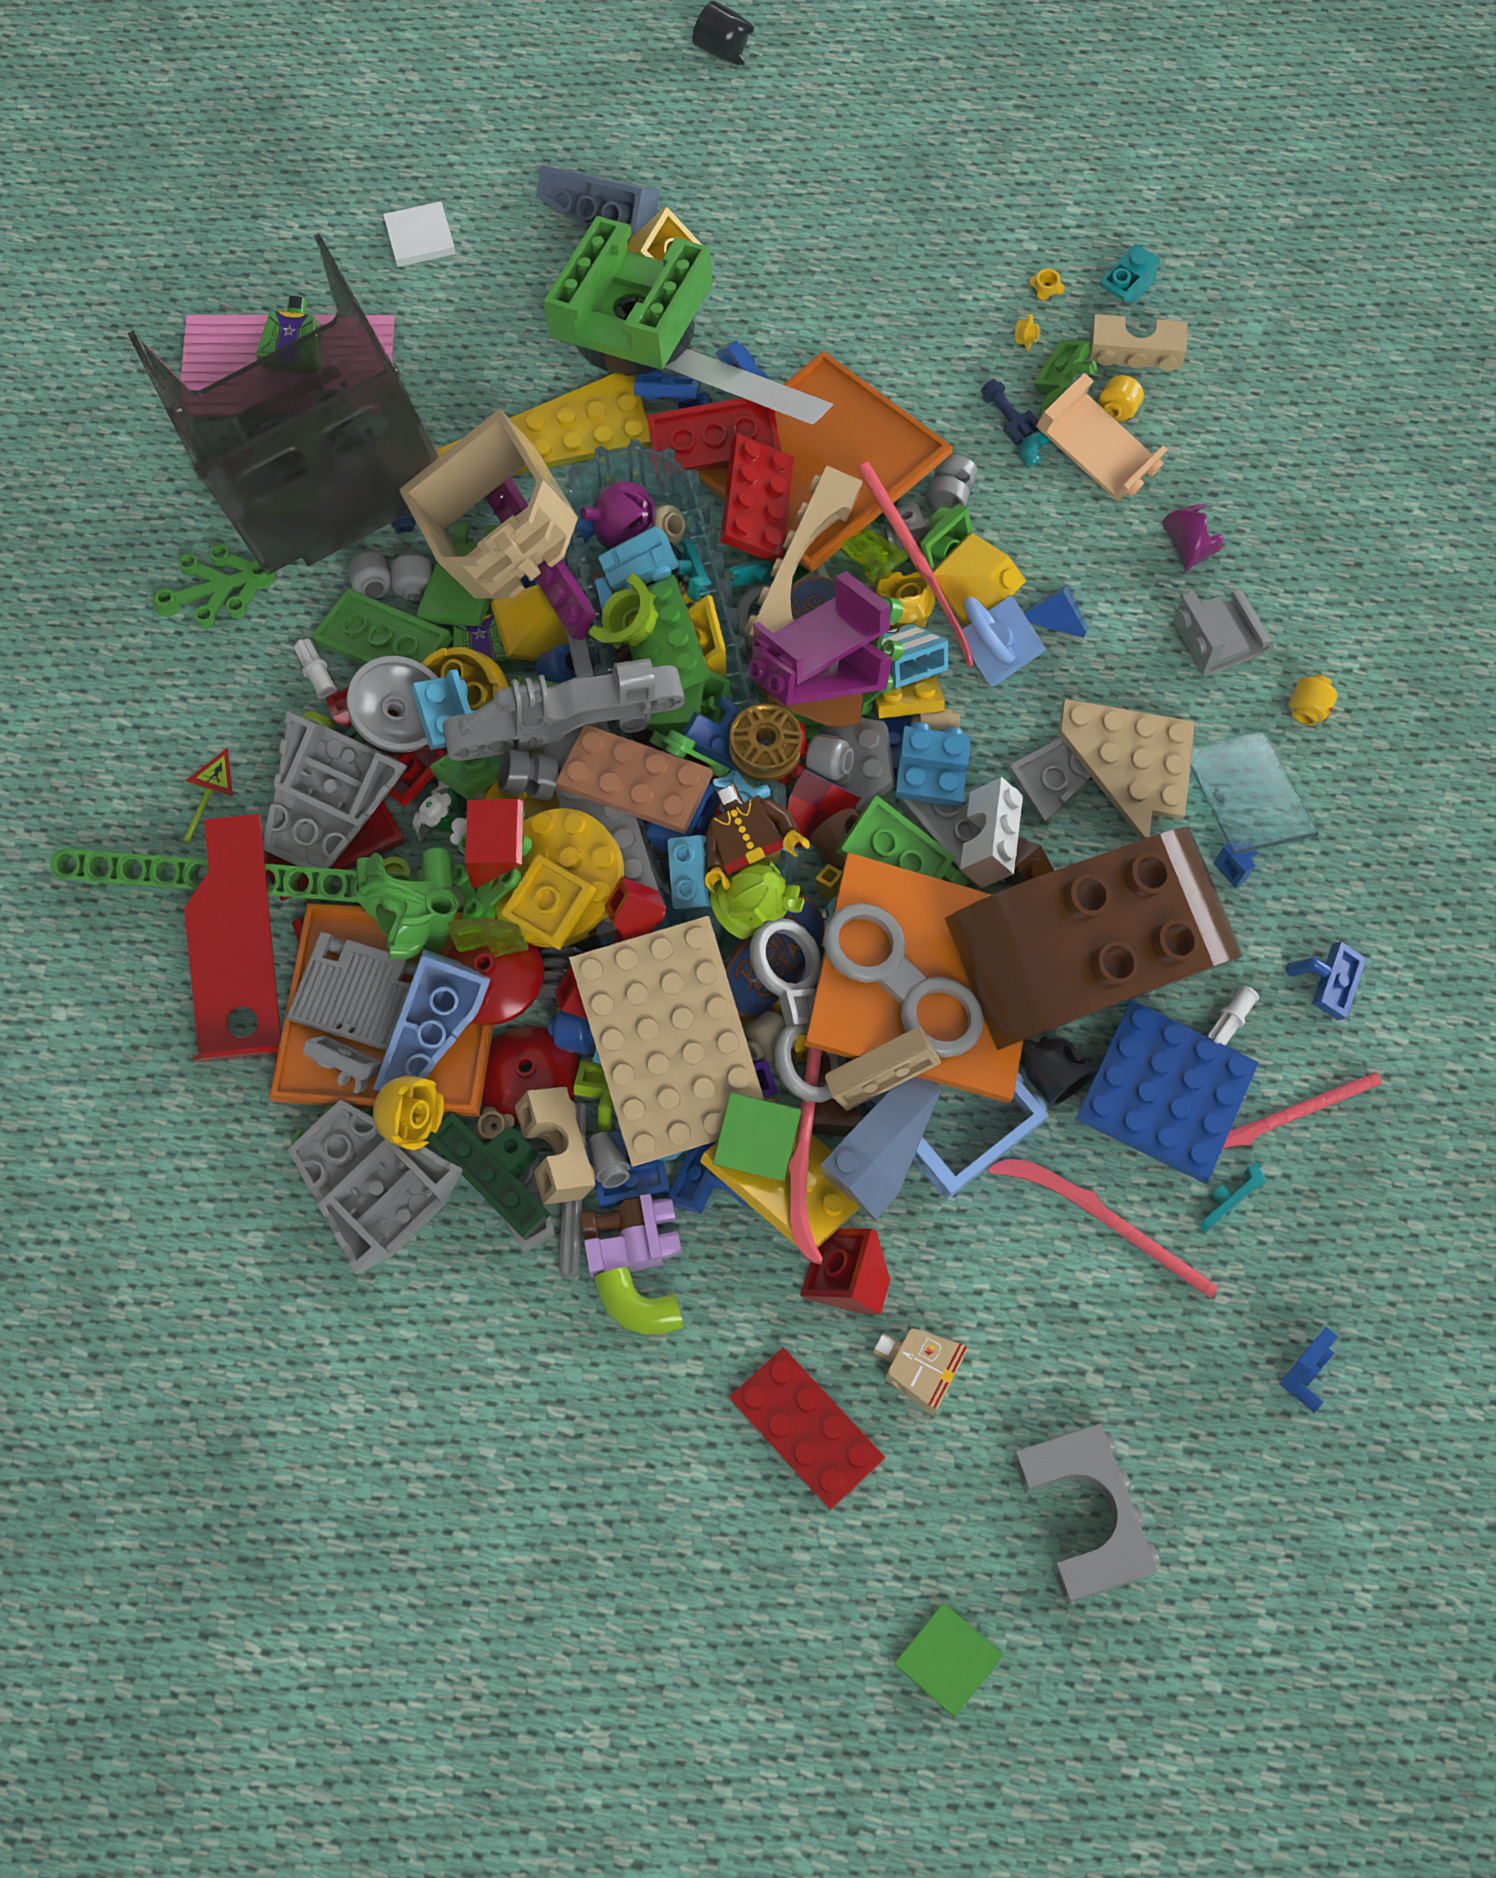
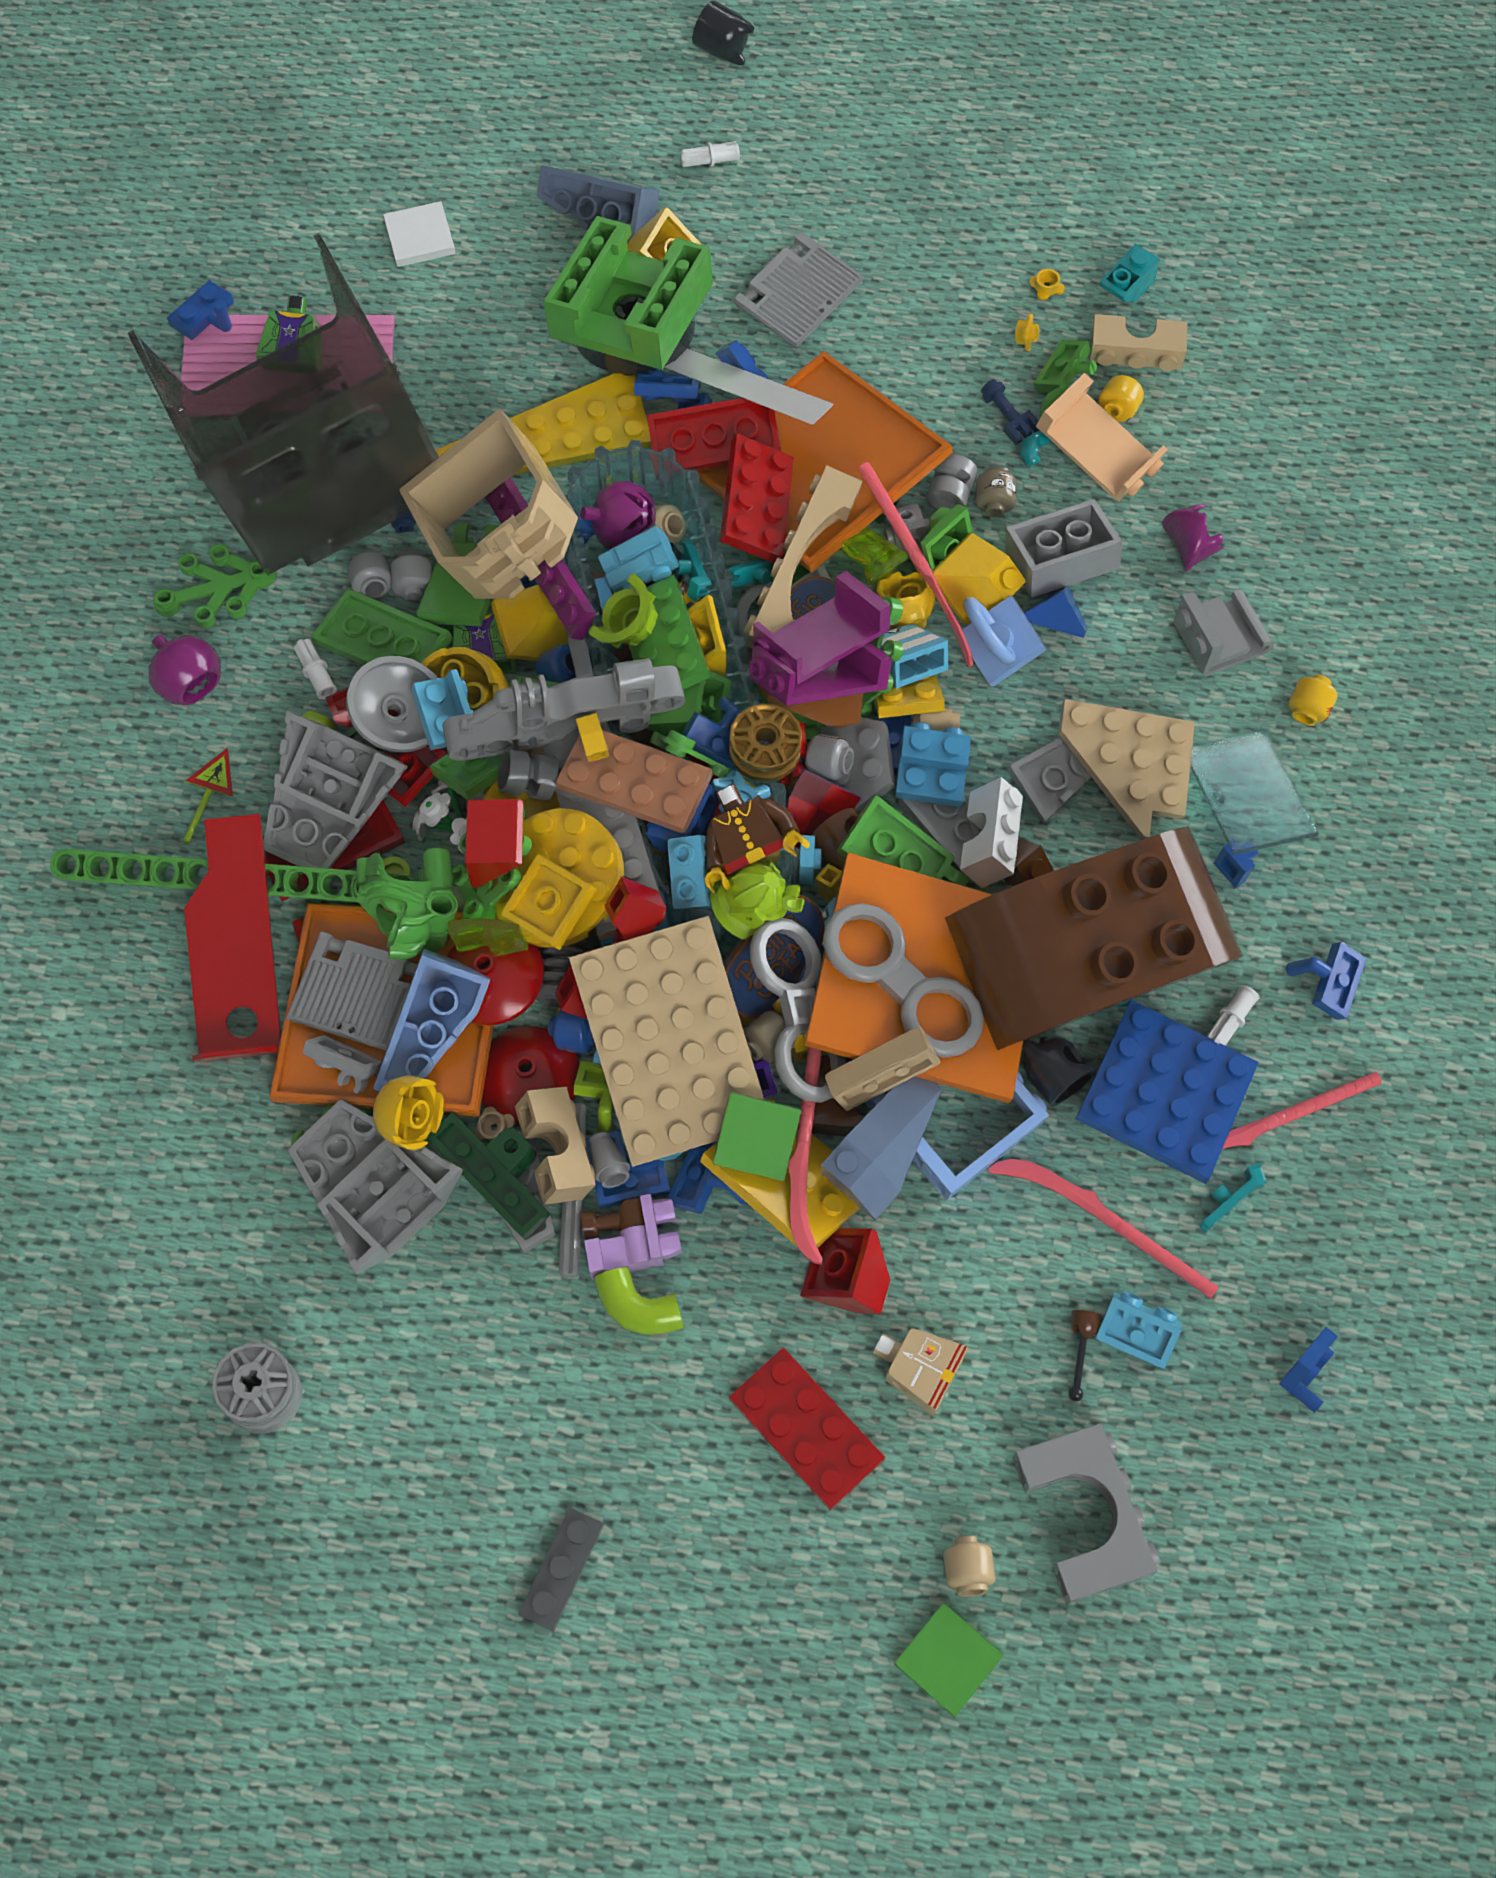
(181, 667): none -> magenta piece
(201, 309): none -> blue plate
(265, 1406): none -> light grey wheel
(561, 1569): none -> dark grey plate
(592, 737): none -> yellow piece
(710, 154): none -> white axle
(798, 290): none -> light grey window
(809, 860): none -> medium azure plate
(969, 1567): none -> tan head
(996, 491): none -> dark tan head
(1063, 547): none -> light grey brick
(1084, 1325): none -> hinge
(1140, 1329): none -> medium azure bracket

